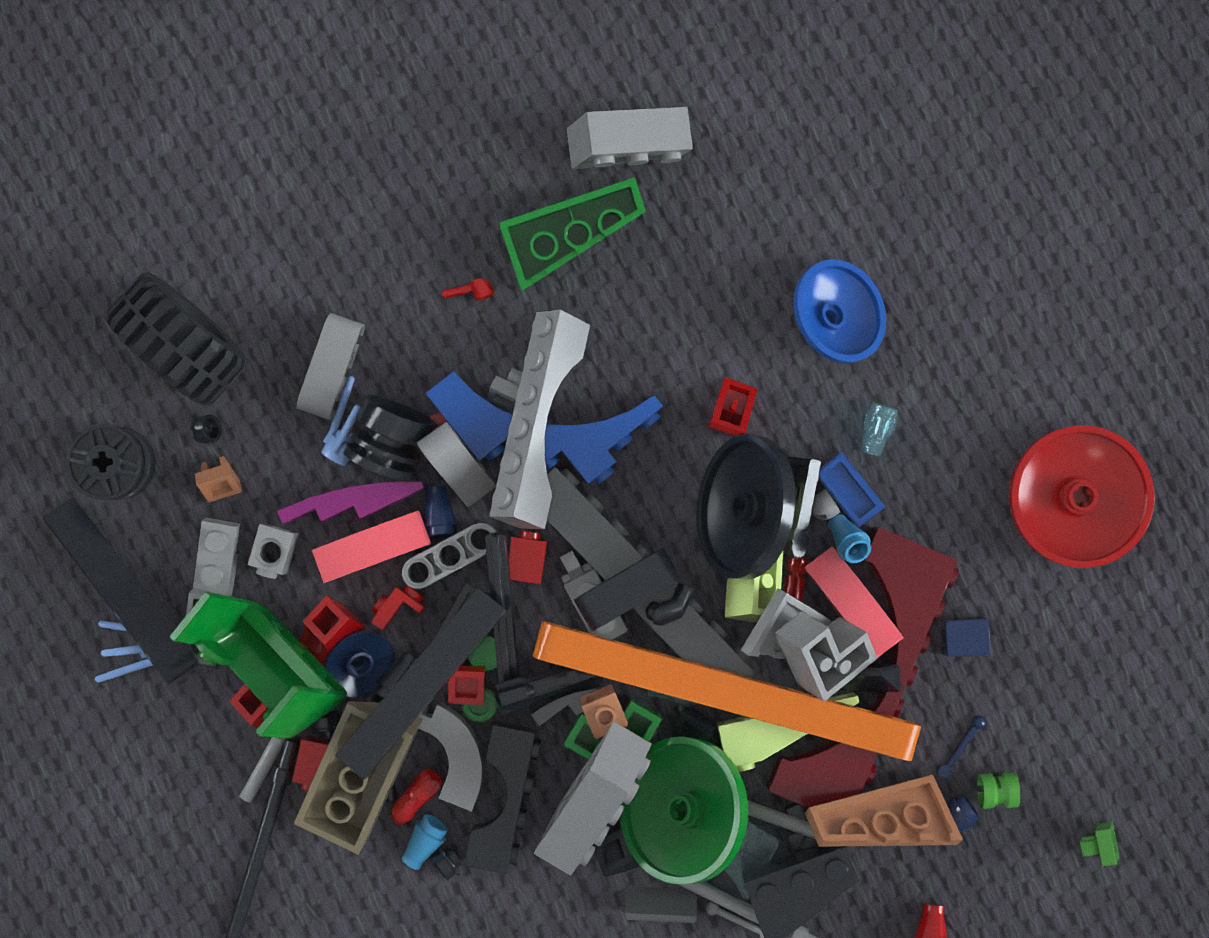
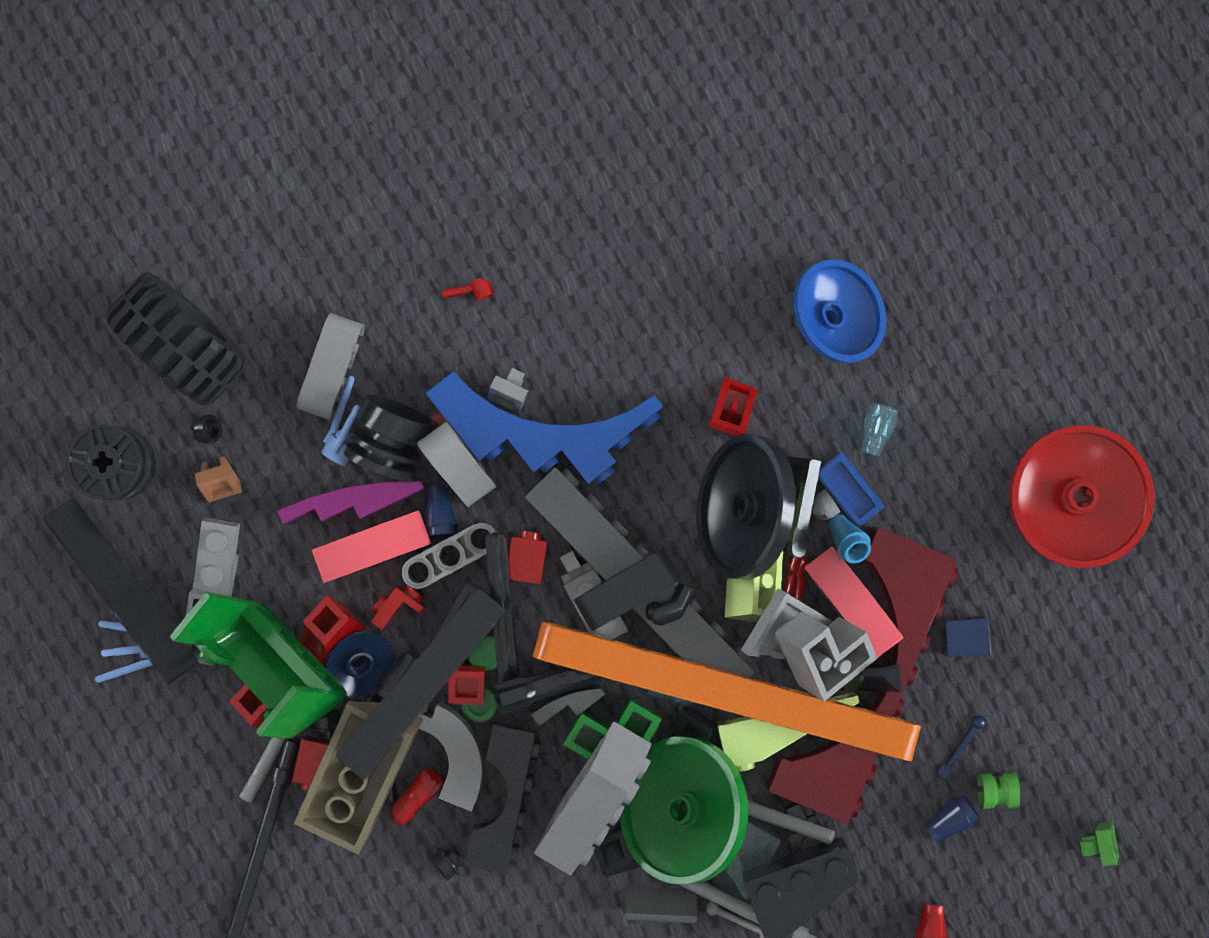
(284, 539): light grey brick -> none
(424, 840): dark azure cone -> none
(522, 484): light grey arch -> none
(559, 232): green wedge -> none
(602, 709): nougat bracket -> none
(629, 137): light grey wedge -> none
(890, 816): nougat wing -> none

